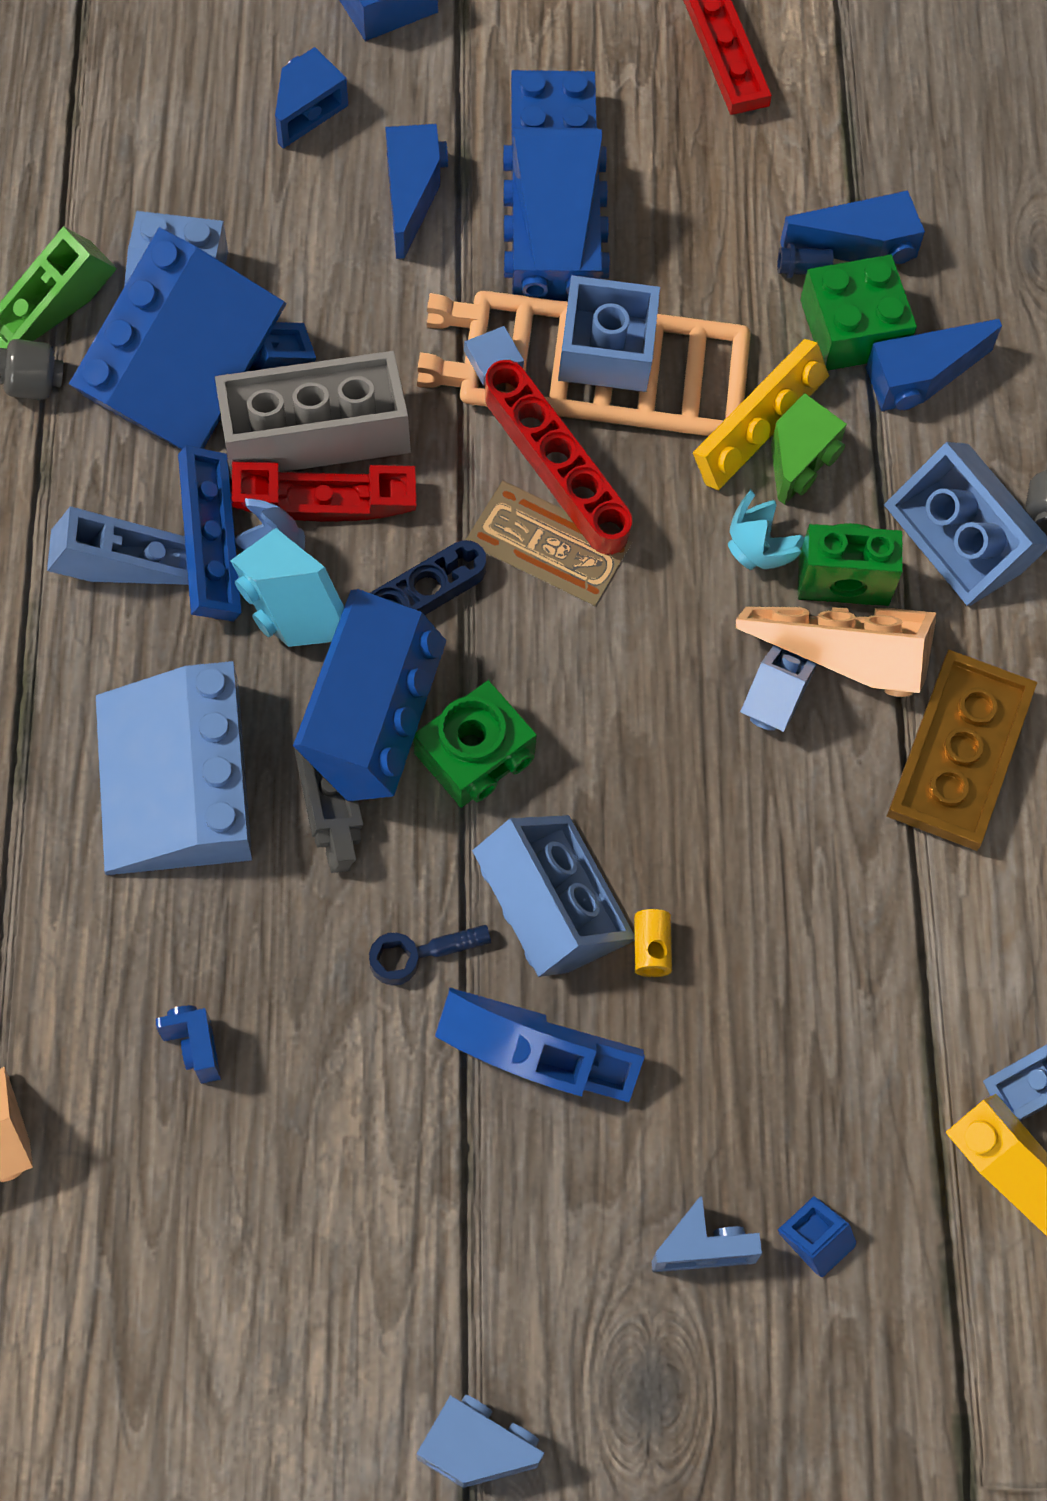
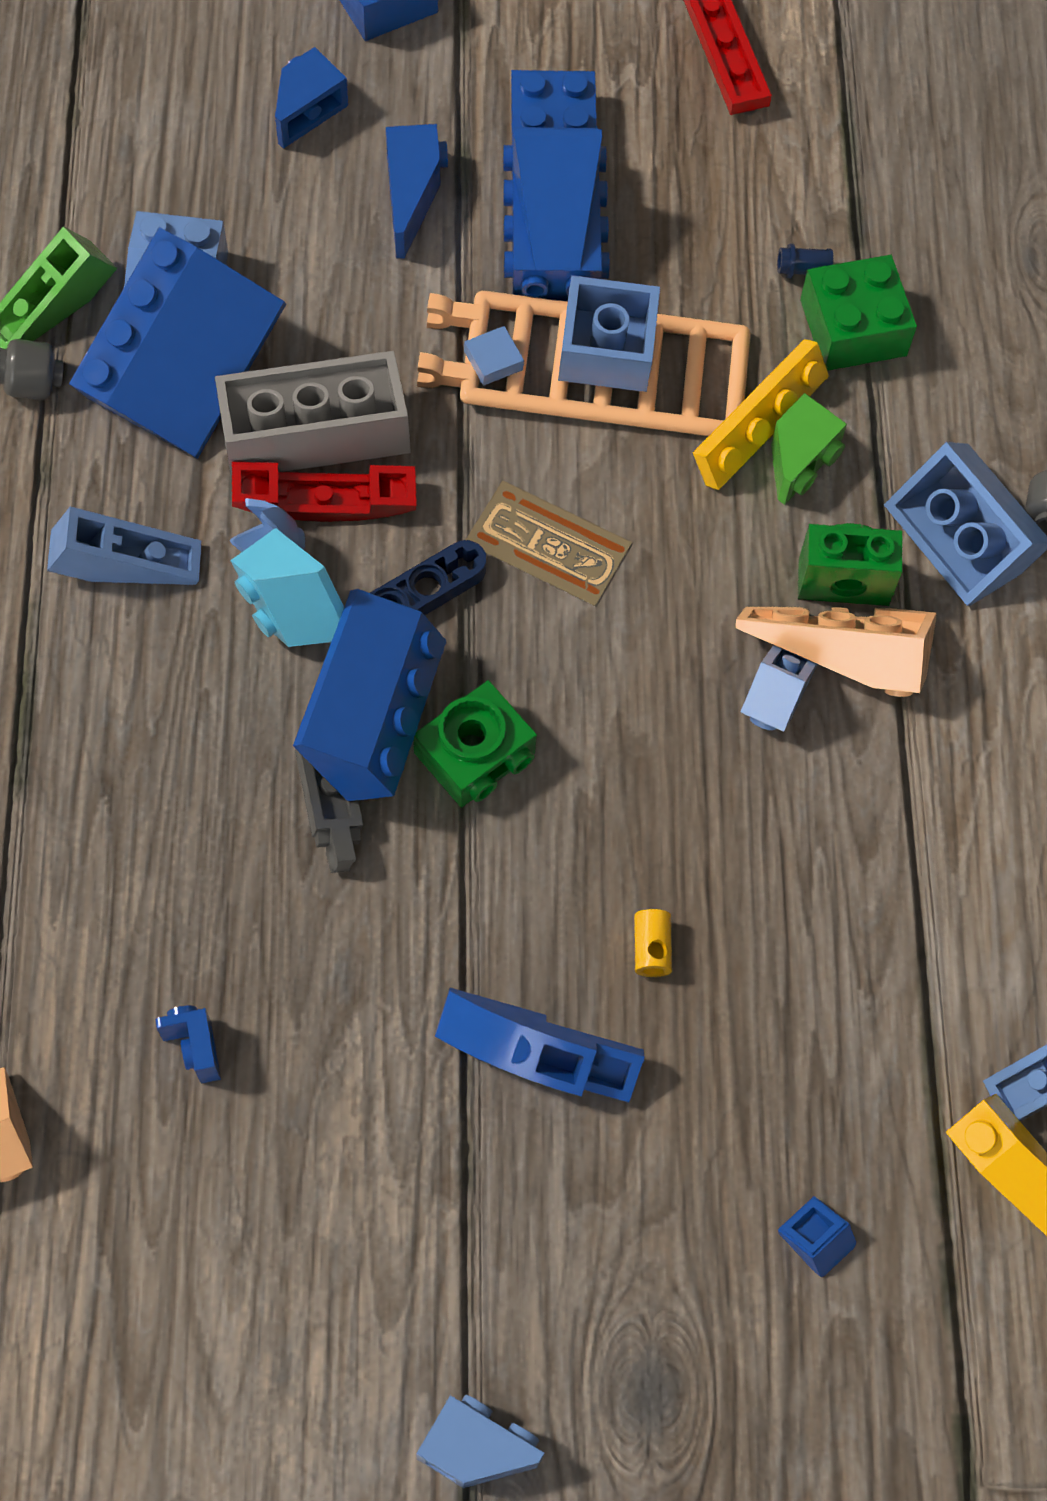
(173, 771): medium blue slope -> none
(209, 533): blue plate -> none
(285, 346): blue bracket -> none
(436, 947): dark blue piece -> none
(552, 893): medium blue slope -> none
(556, 437): red beam -> none
(692, 1249): medium blue slope -> none
(752, 537): medium azure piece -> none
(860, 229): blue slope -> none
(920, 365): blue slope -> none
(962, 750): pearl gold plate -> none

